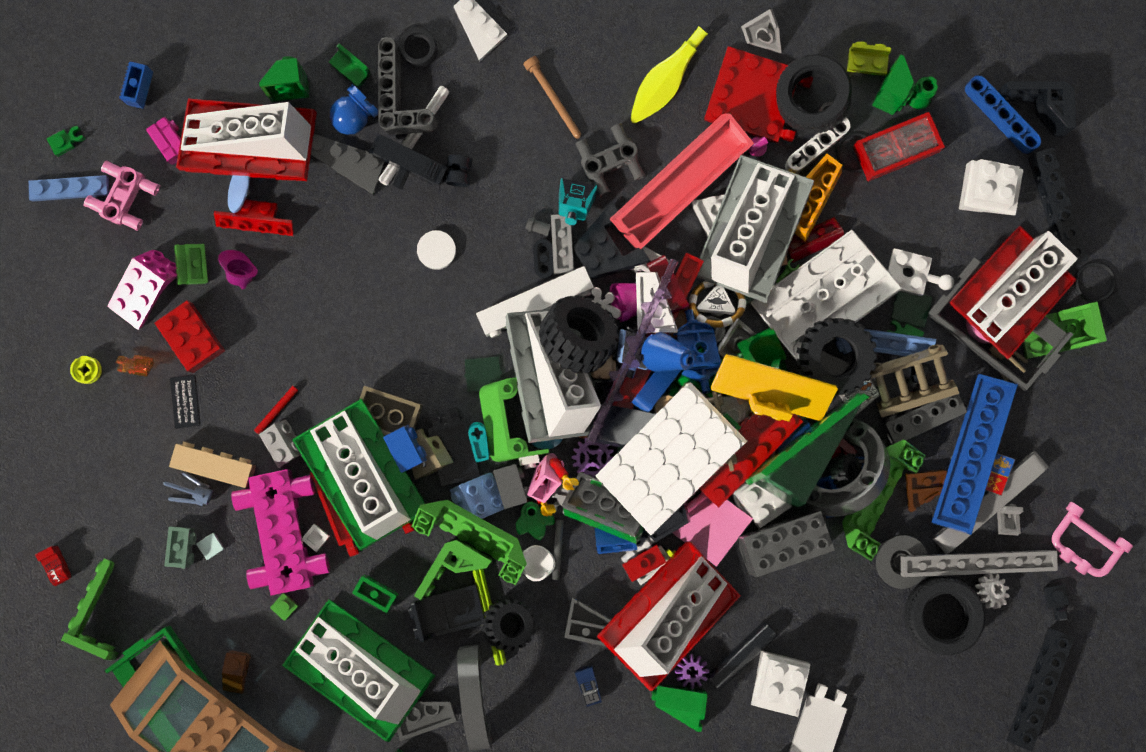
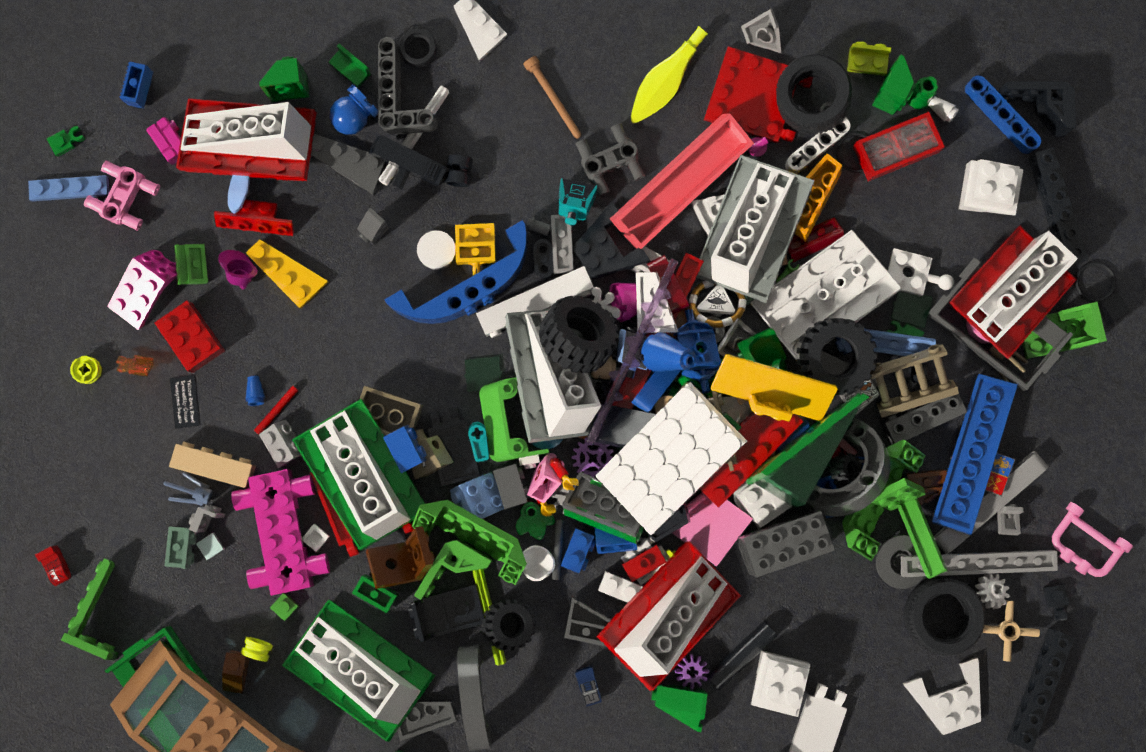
(200, 520): none -> light grey bracket
(254, 392): none -> blue cone
(256, 649): none -> neon yellow wheel
(290, 276): none -> yellow wing
(372, 227): none -> dark grey slope
(410, 558): none -> reddish brown bracket
(440, 308): none -> blue slope
(475, 245): none -> yellow plate
(577, 550): none -> blue brick
(618, 587): none -> white brick
(904, 496): none -> bright green bracket
(943, 109): none -> white cone
(953, 707): none -> white wing
(1016, 631): none -> tan bar

